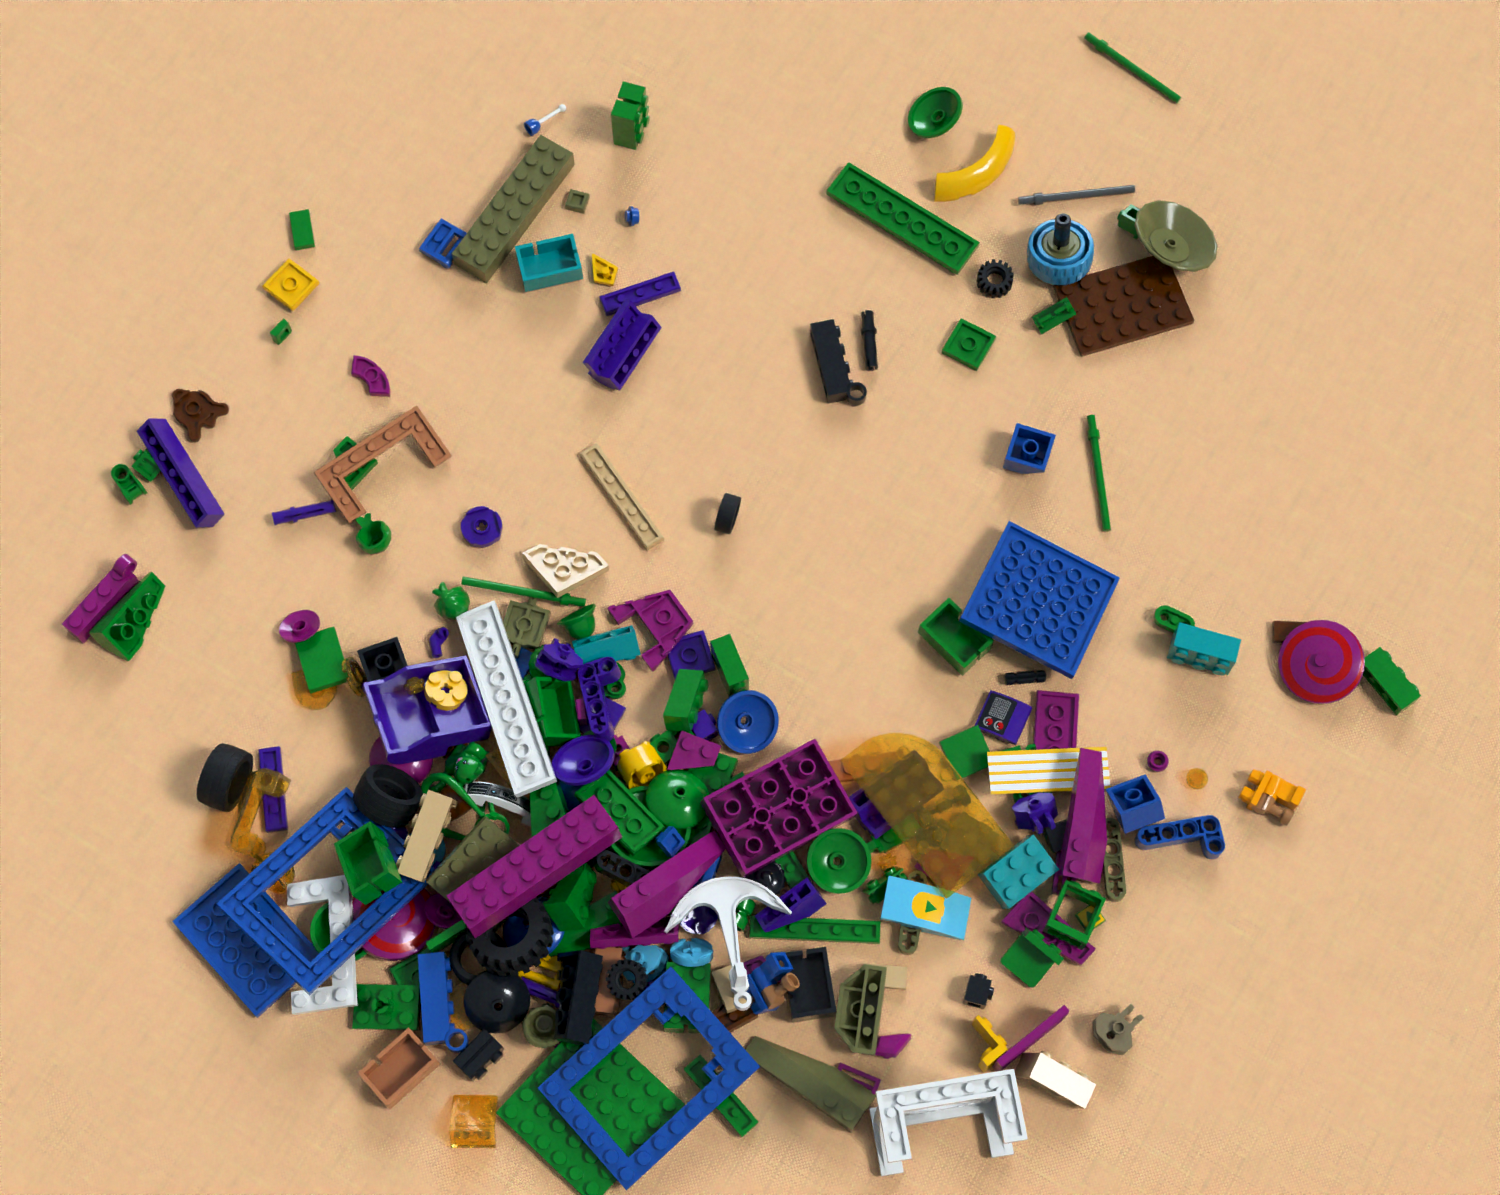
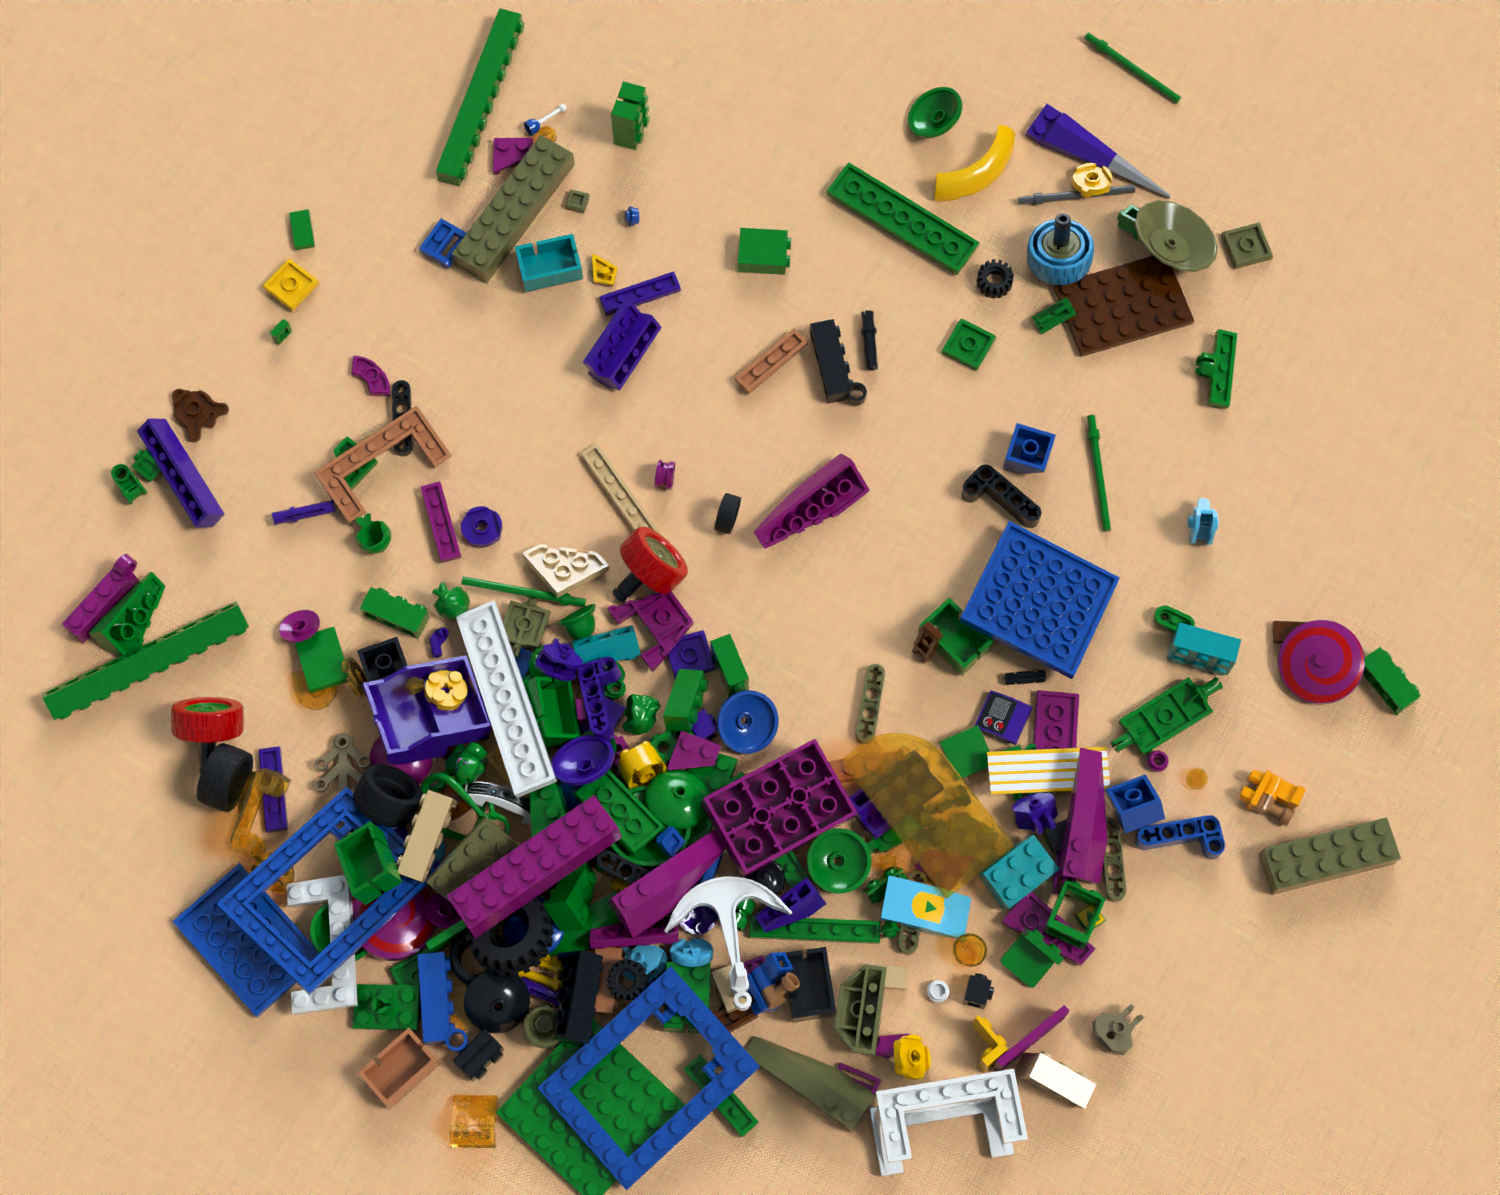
(145, 660): none -> green brick
(207, 722): none -> red wheel
(342, 768): none -> dark tan plant
(395, 612): none -> green brick
(396, 401): none -> black beam
(441, 522): none -> magenta plate
(480, 97): none -> green brick
(509, 152): none -> magenta wing
(547, 130): none -> clear yellow plate
(640, 714): none -> green hair
(651, 562): none -> red wheel
(665, 474): none -> magenta wheel
(763, 251): none -> green brick
(771, 361): none -> nougat plate
(816, 499): none -> magenta wedge
(867, 703): none -> olive beam
(889, 929): none -> green plate
(903, 1050): none -> yellow plate
(927, 641): none -> reddish brown hinge
(938, 991): none -> white plate
(970, 950): none -> clear yellow hair
(1002, 498): none -> black beam
(1066, 136): none -> dark purple plate
(1100, 181): none -> yellow plate
(1166, 716): none -> green plate
(1203, 522): none -> medium azure hinge
(1219, 368): none -> green plate
(1247, 245): none -> olive tile
(1329, 856): none -> olive brick

